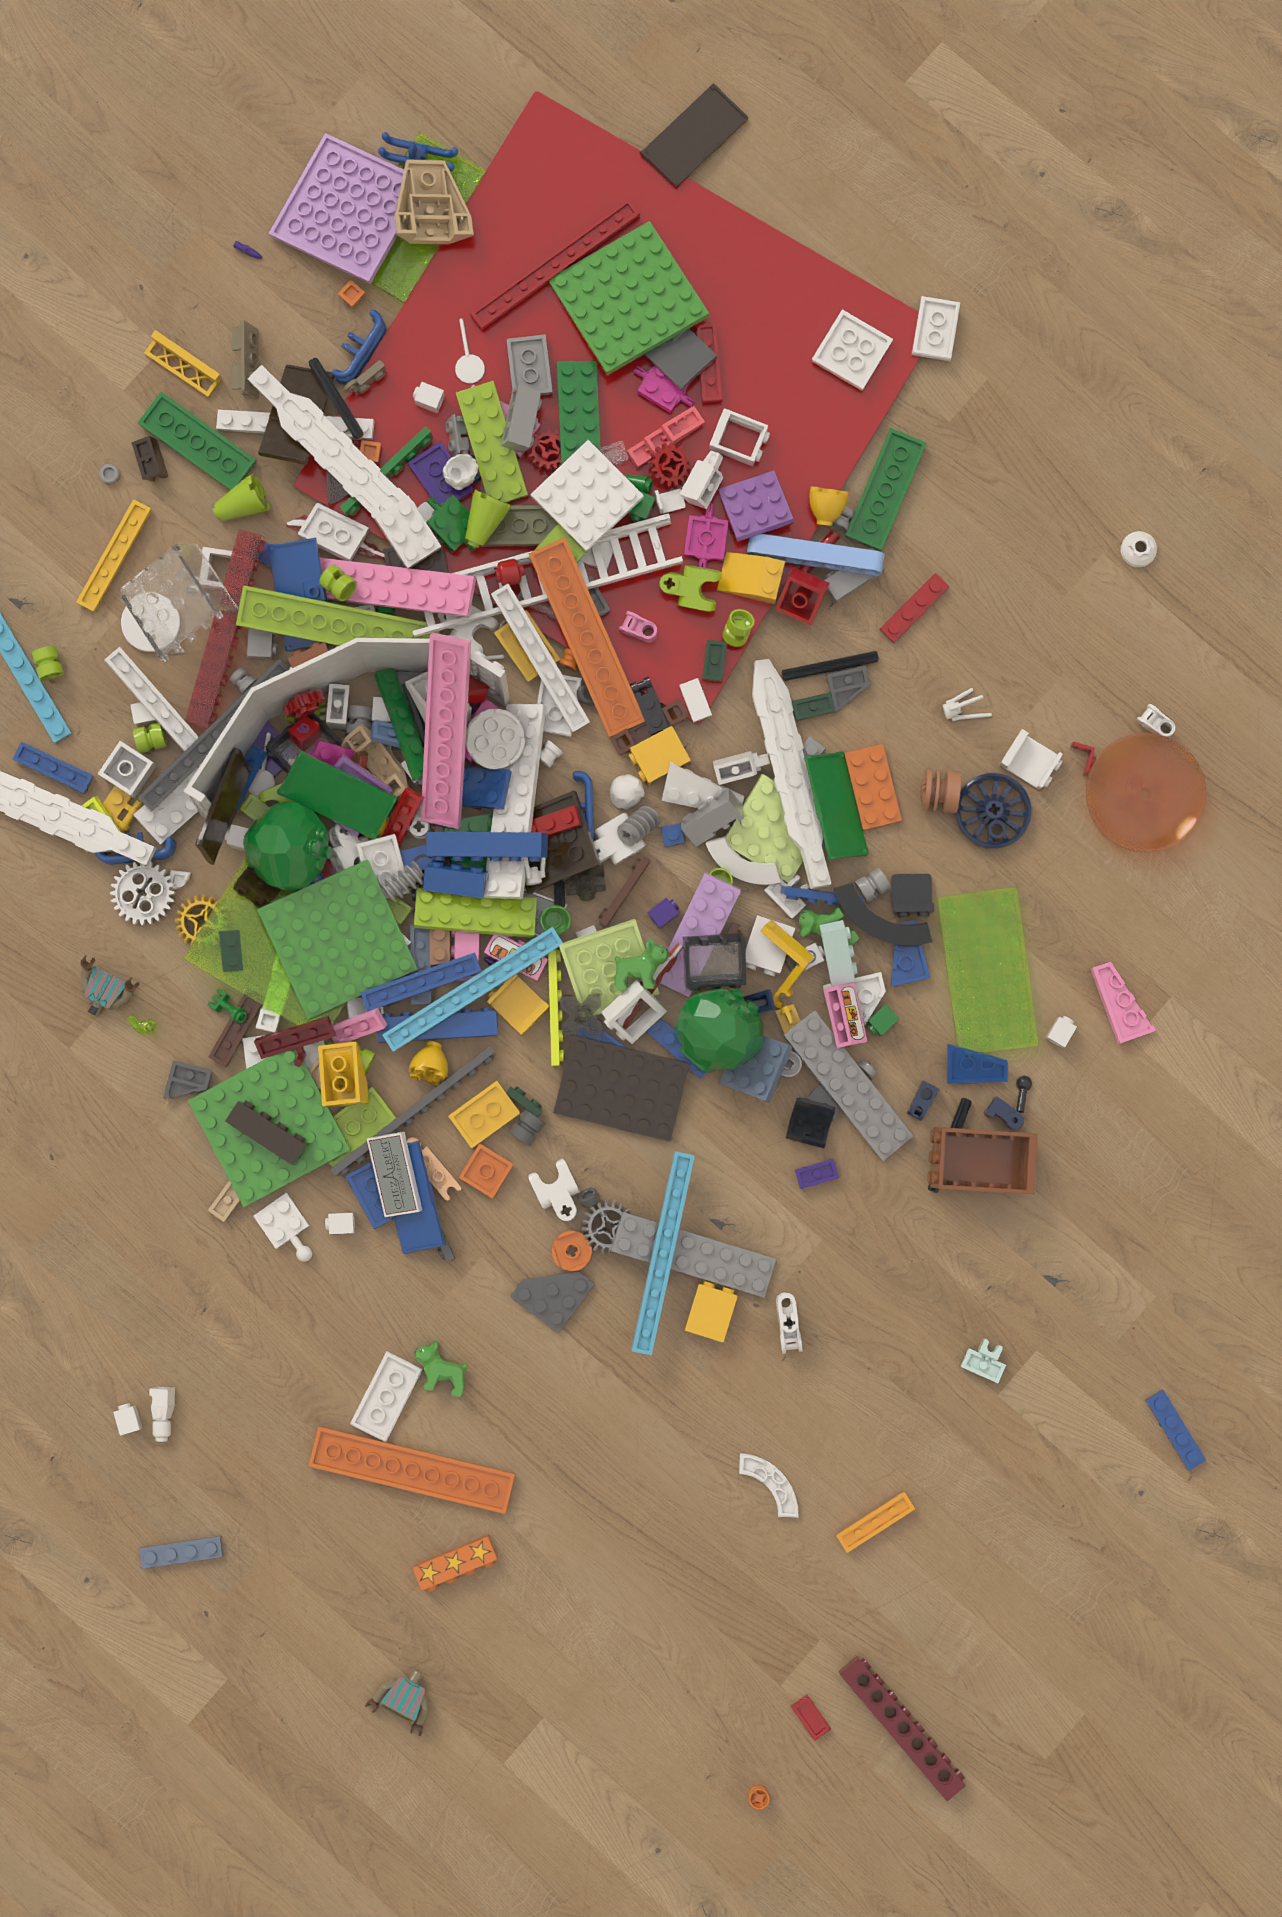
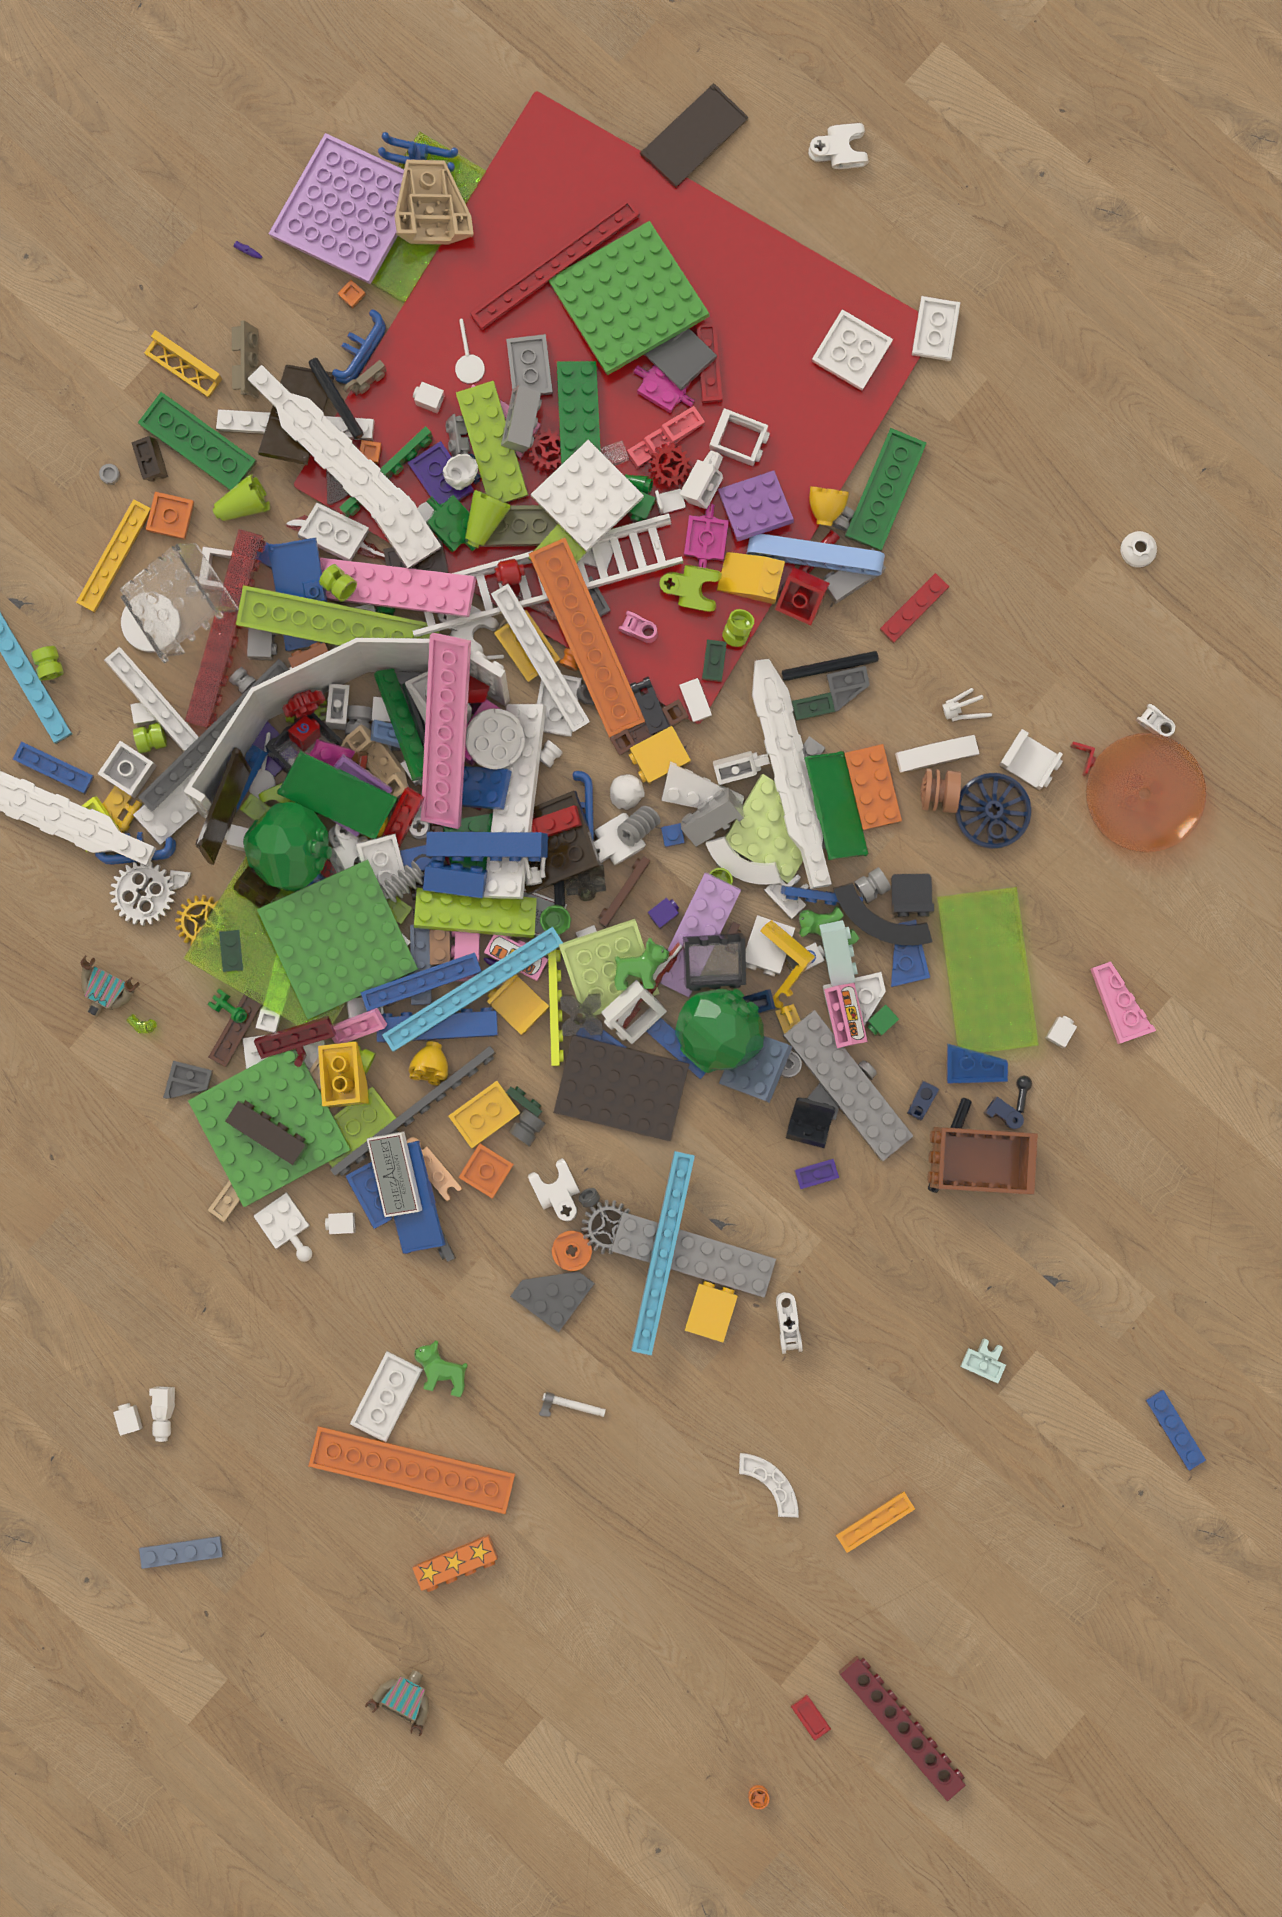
(170, 515): none -> orange plate
(549, 1398): none -> white piece
(837, 149): none -> white piece
(937, 753): none -> white slope

